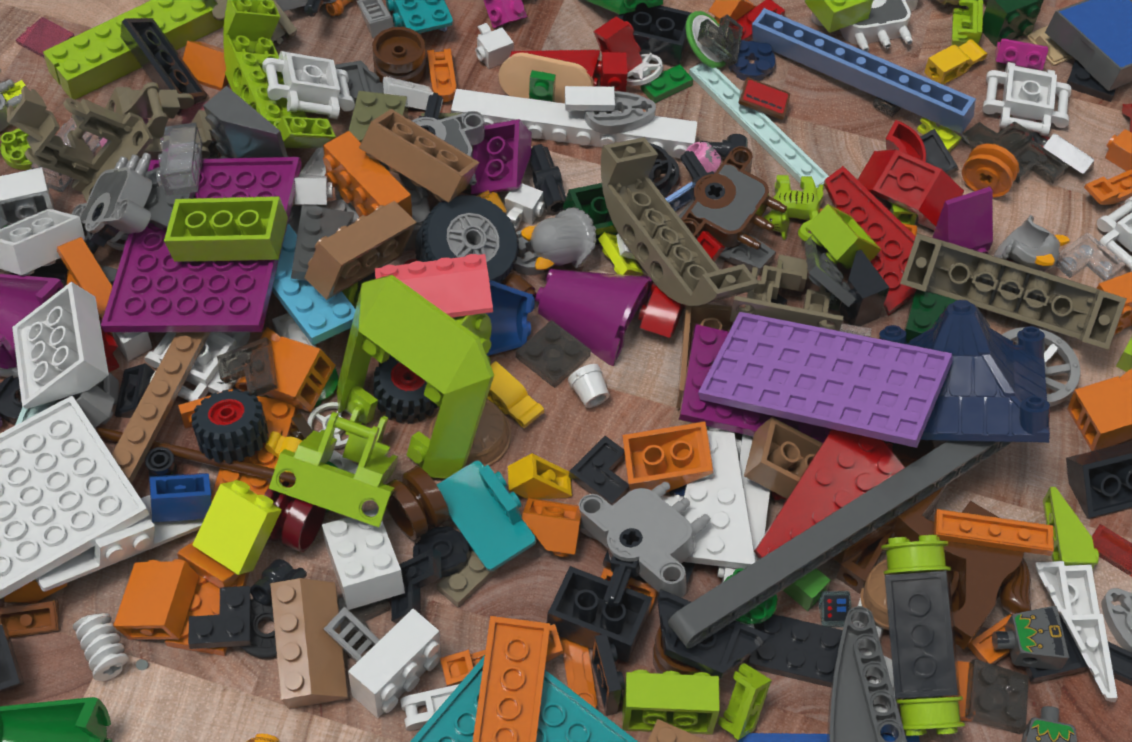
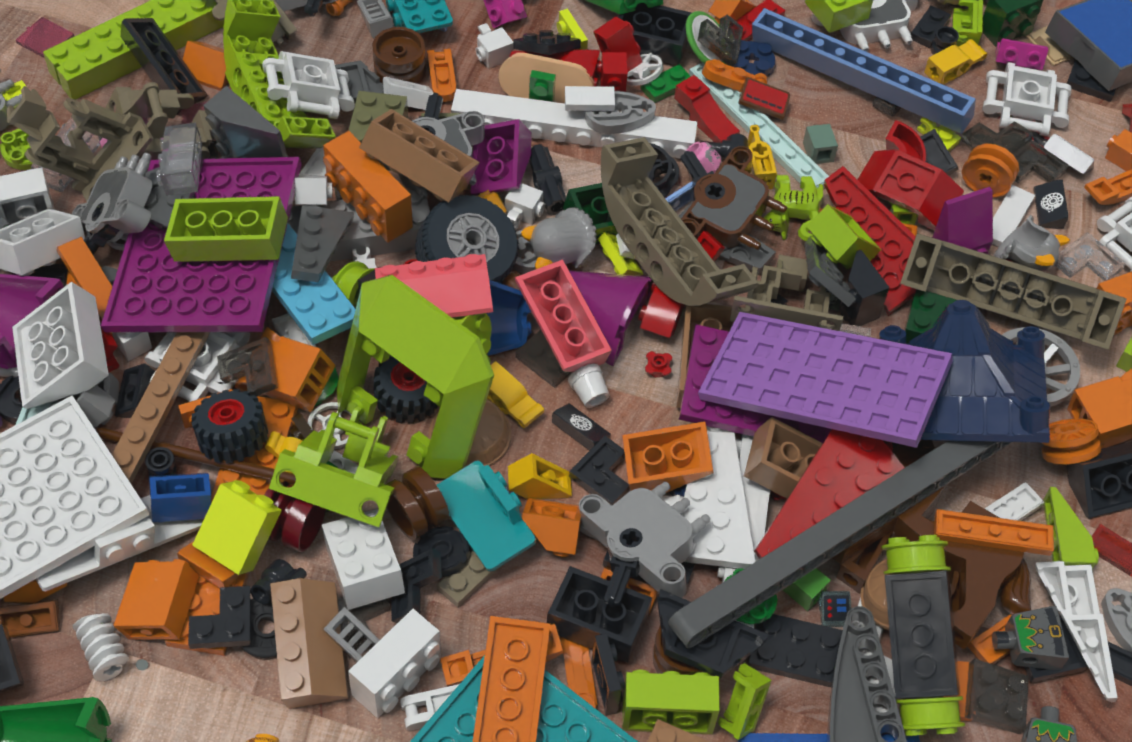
(359, 249): medium nougat brick -> none
(546, 42): none -> black plate
(564, 316): none -> coral slope
(568, 25): none -> neon yellow plate
(578, 426): none -> black slope
(655, 369): none -> red plate
(703, 109): none -> red slope
(727, 75): none -> orange plate
(762, 161): none -> yellow piece
(820, 143): none -> sand green brick
(926, 28): none -> black plate
(944, 38): none -> black wheel
(1010, 213): none -> white tile
(1017, 503): none -> white plate
(1051, 204): none -> black slope
(1071, 441): none -> orange wheel

